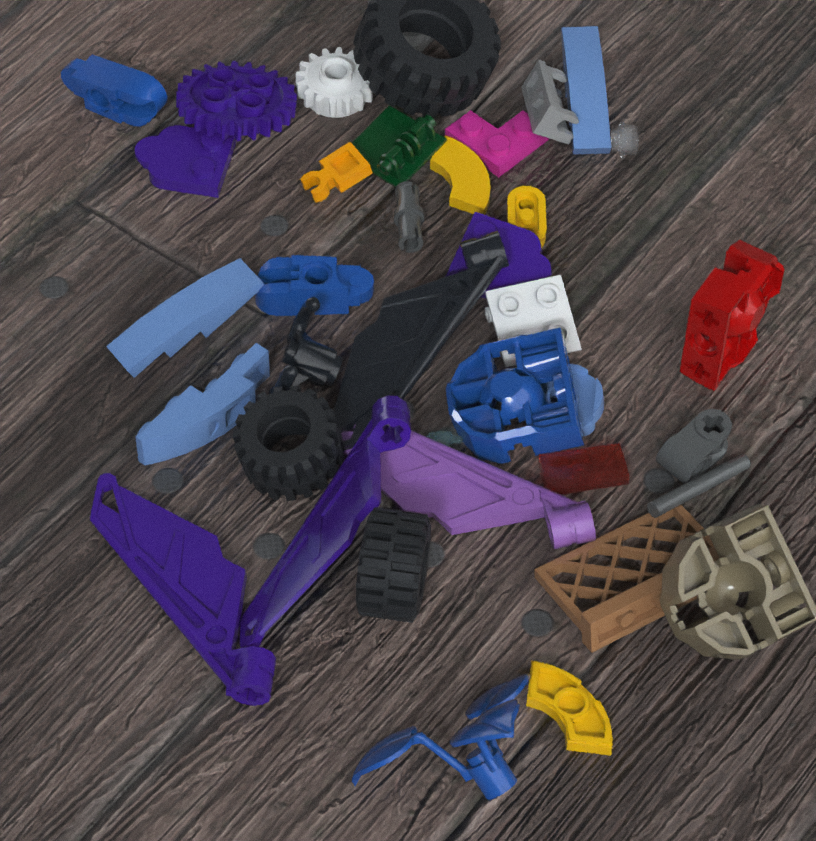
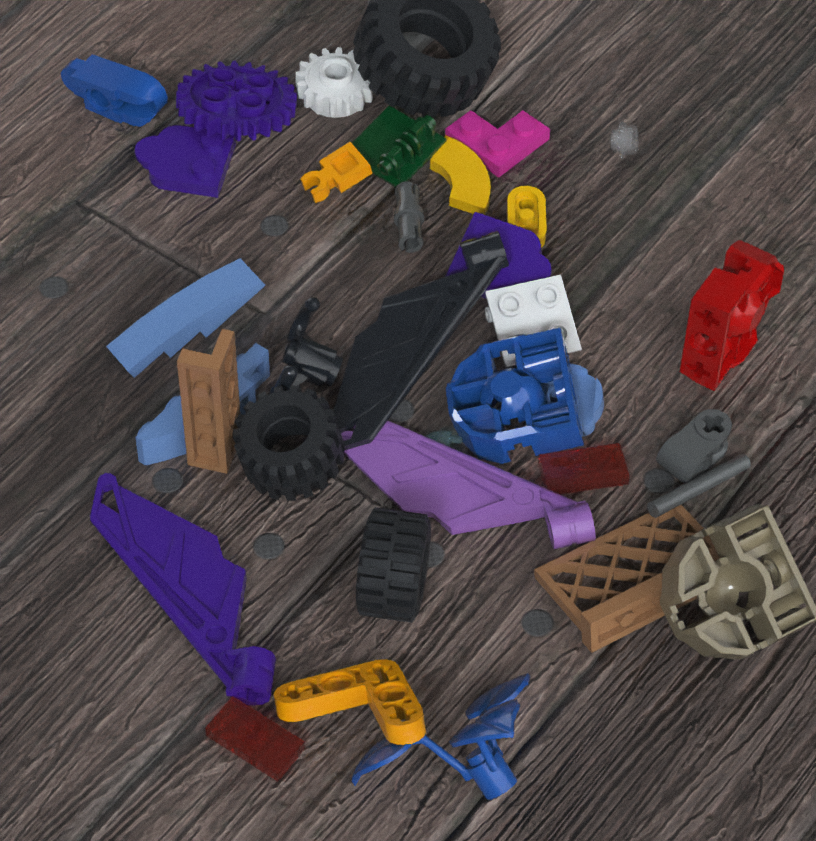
(210, 403): none -> medium nougat fence
(255, 738): none -> clear red plate
(297, 278): blue piece -> none
(332, 521): dark purple wing -> none
(356, 687): none -> light orange beam
(545, 105): light grey hinge -> none
(572, 707): yellow tile -> none
(586, 89): medium blue slope -> none

